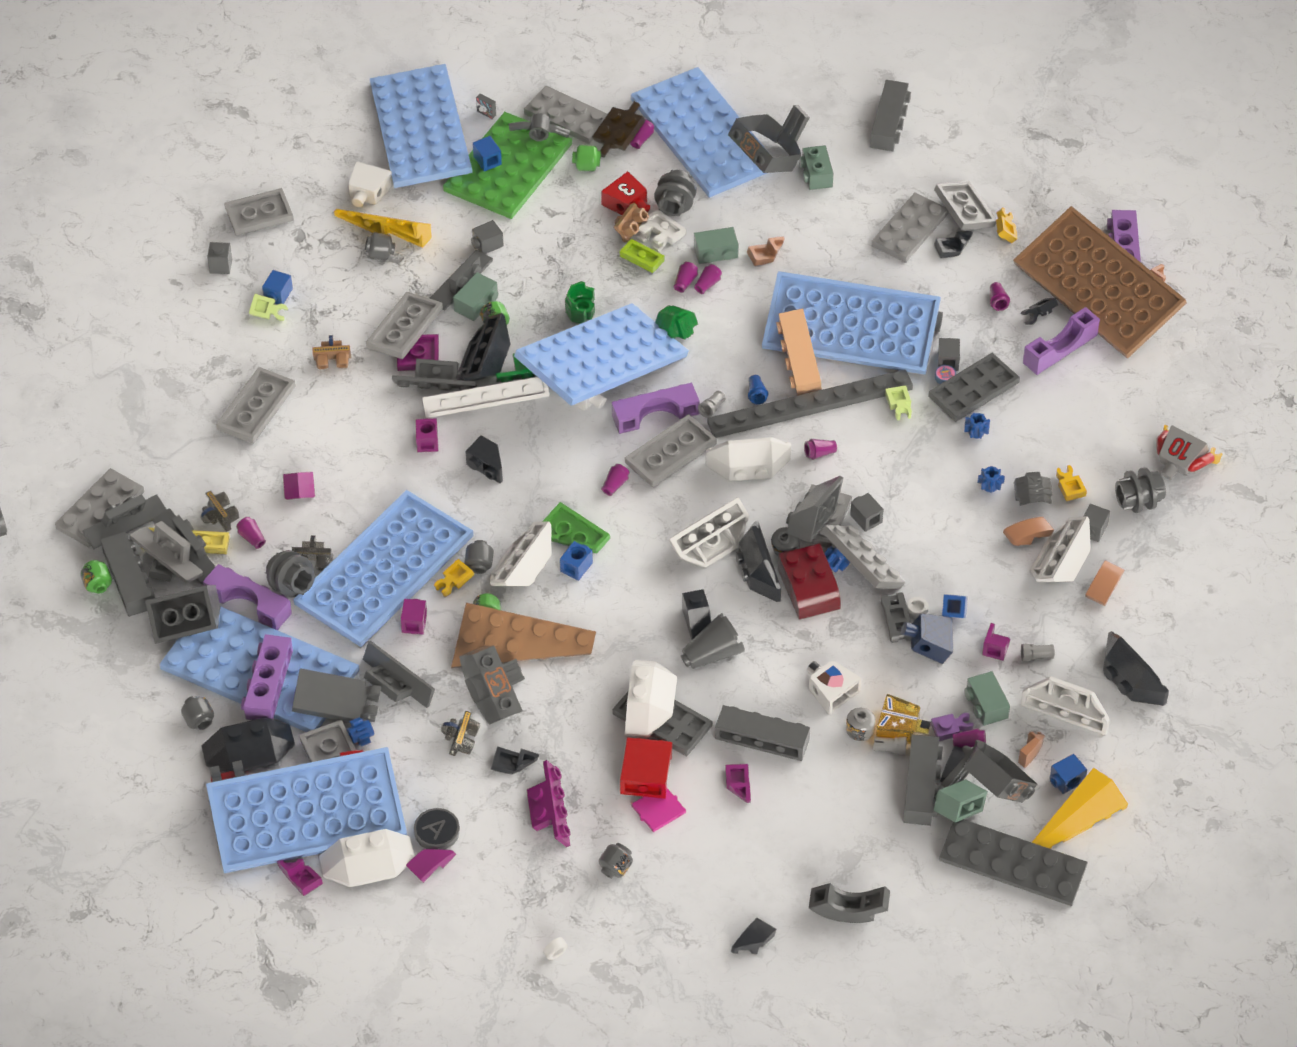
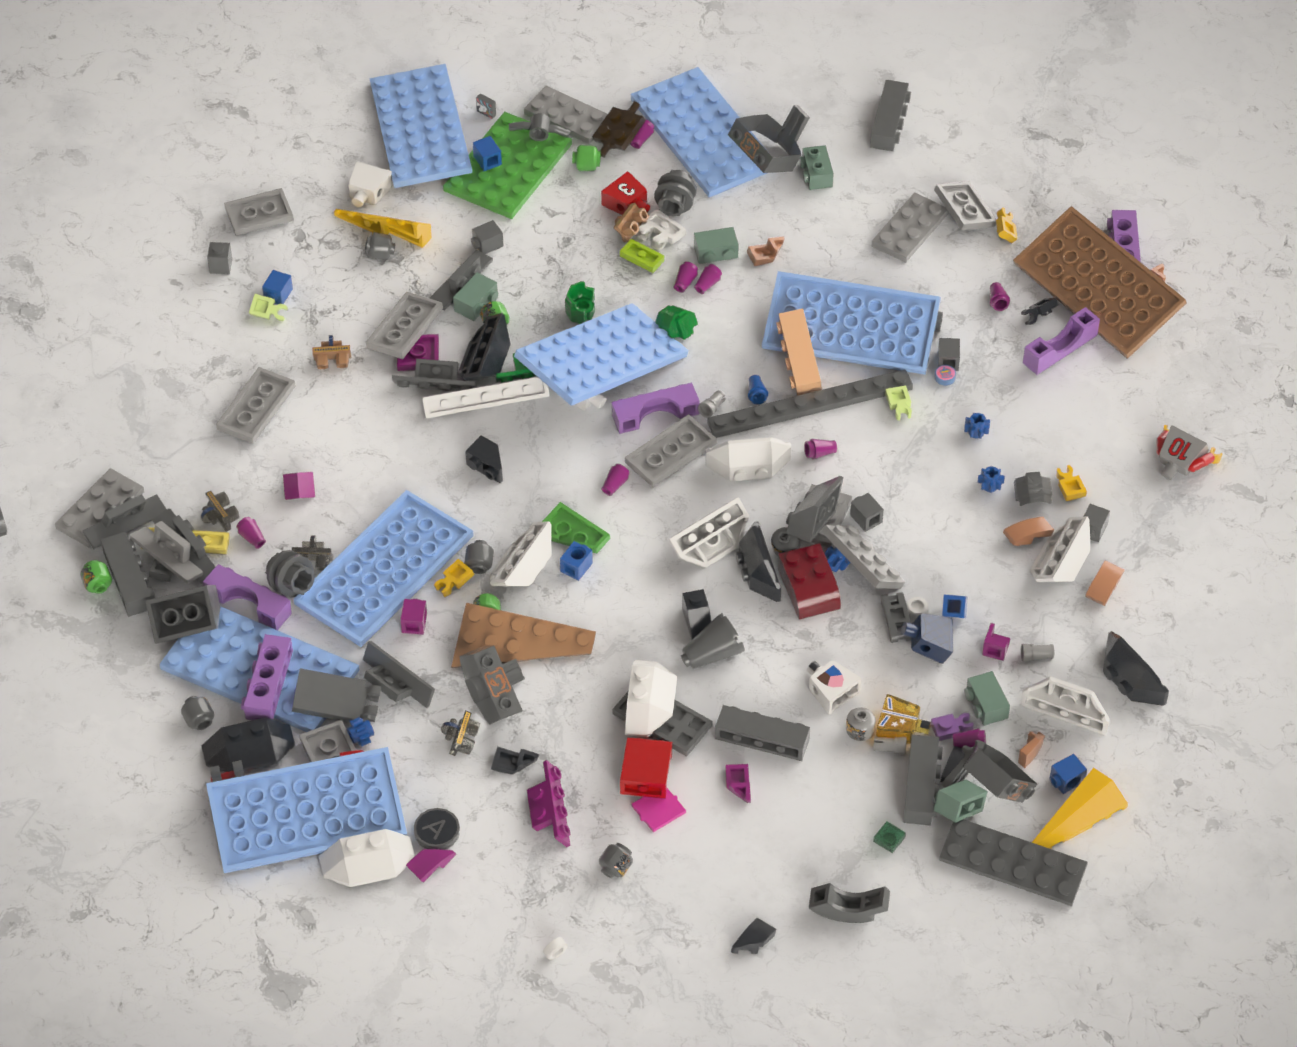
(300, 875): magenta slope -> none
(427, 435): magenta brick -> none
(889, 837): none -> clear green plate
(952, 246): black slope -> none
(974, 387): dark grey plate -> none
(1142, 489): dark grey piece -> none

